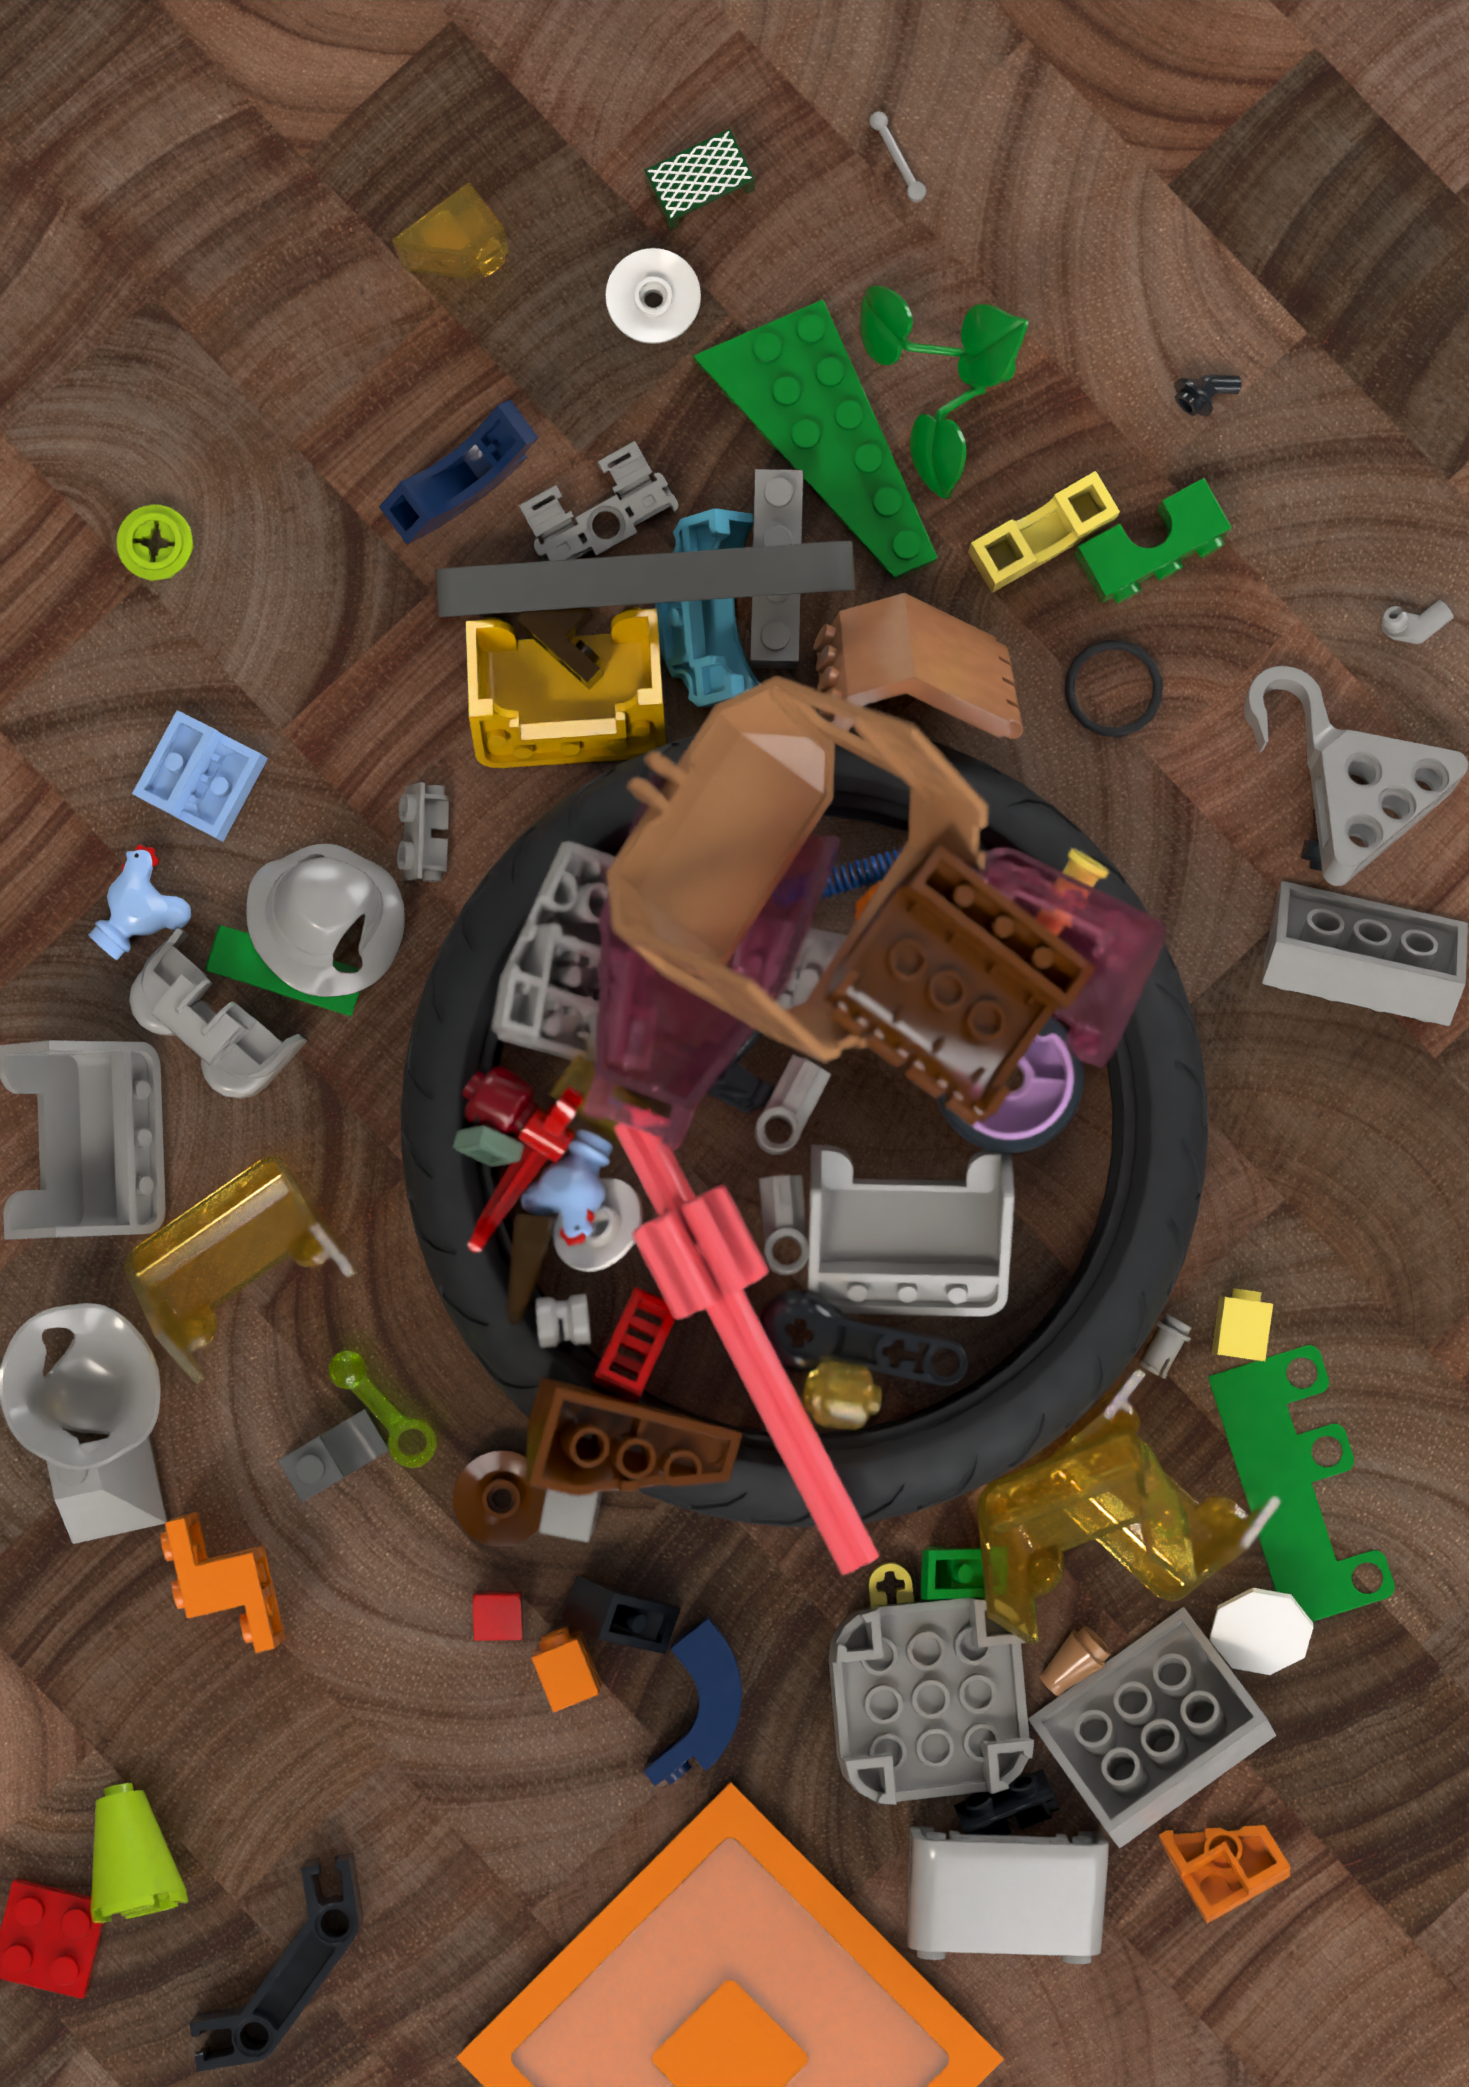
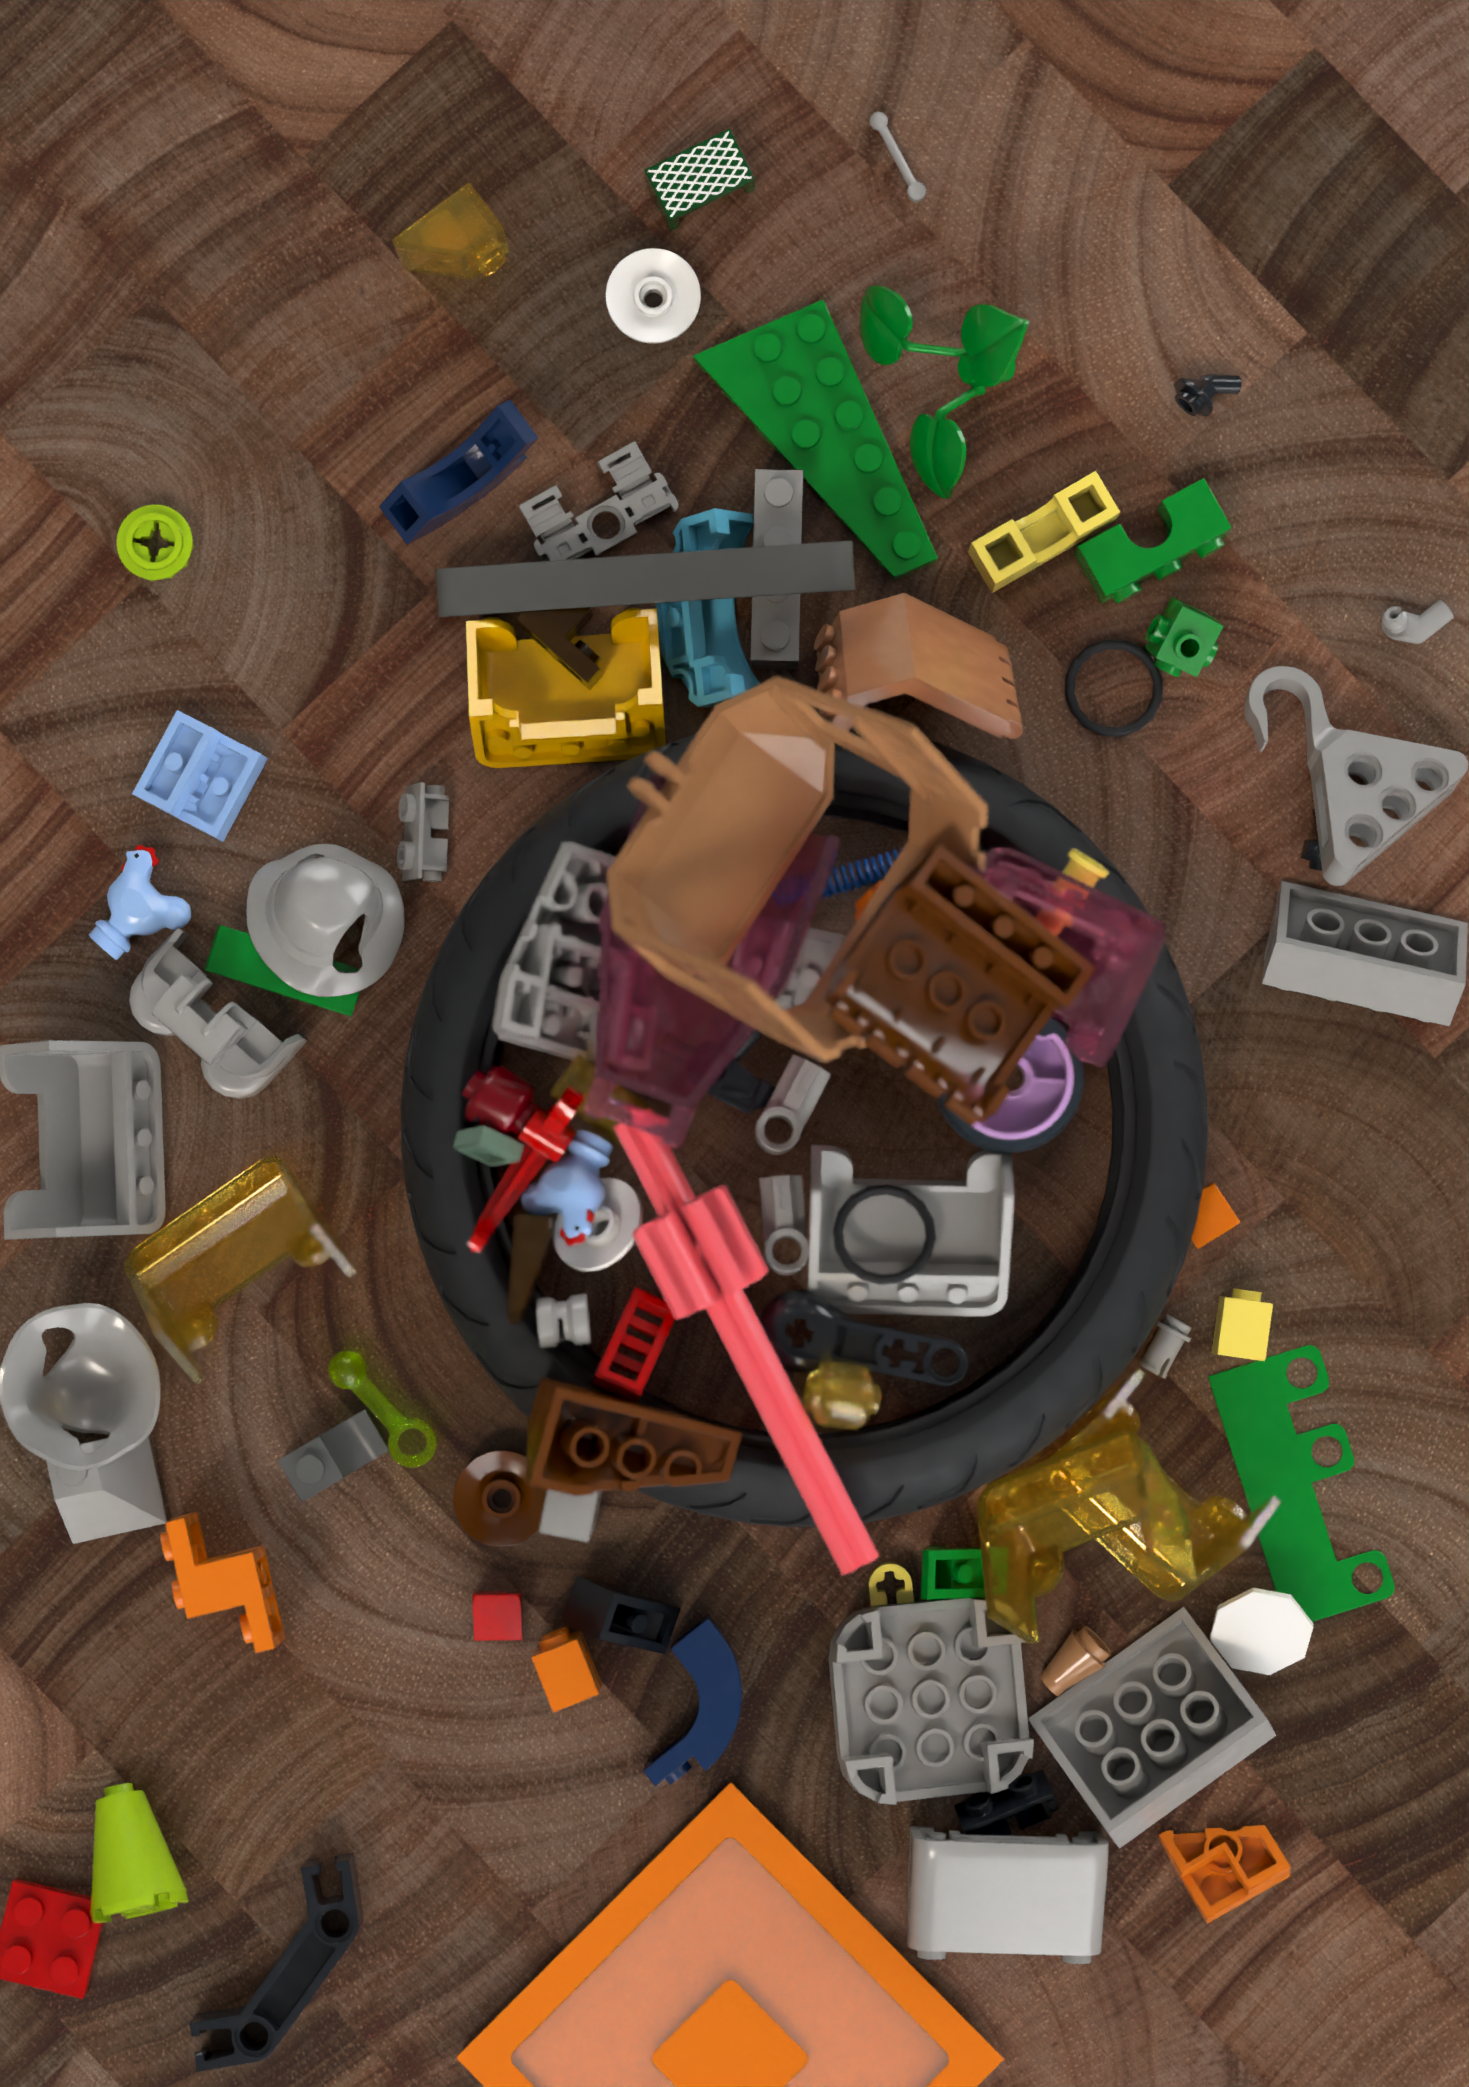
(894, 1191): none -> black piece
(1183, 638): none -> green brick
(1213, 1217): none -> orange slope

